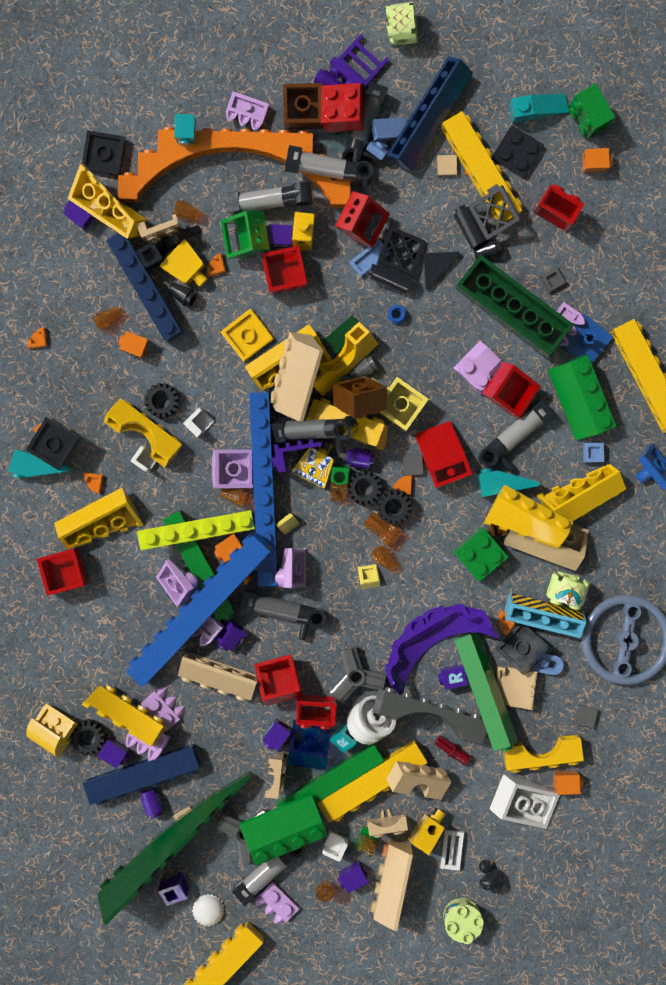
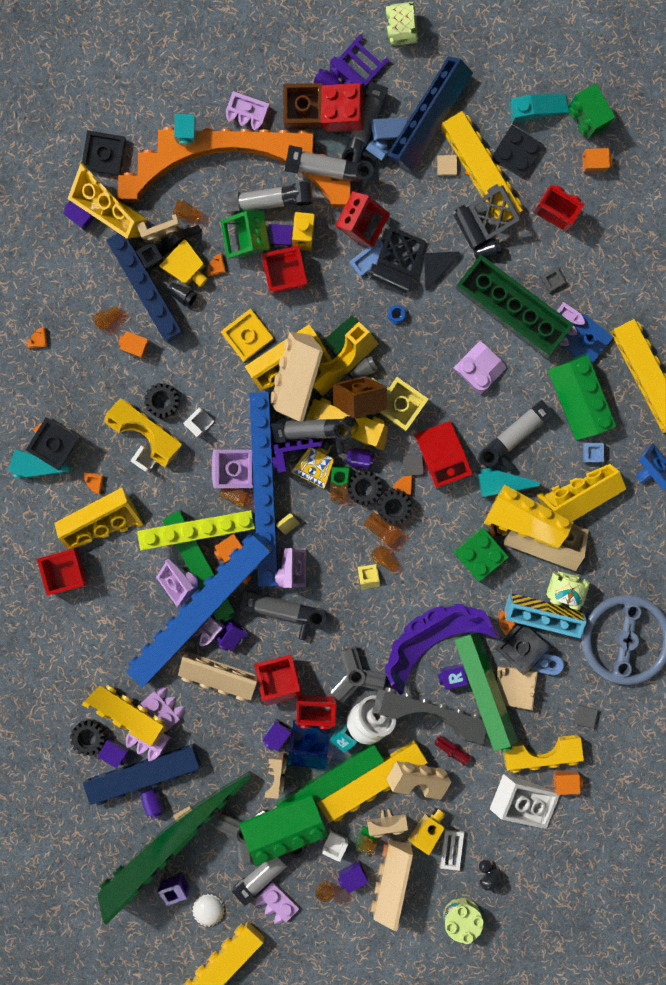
(51, 730): yellow brick -> none
(511, 389): red piece -> none

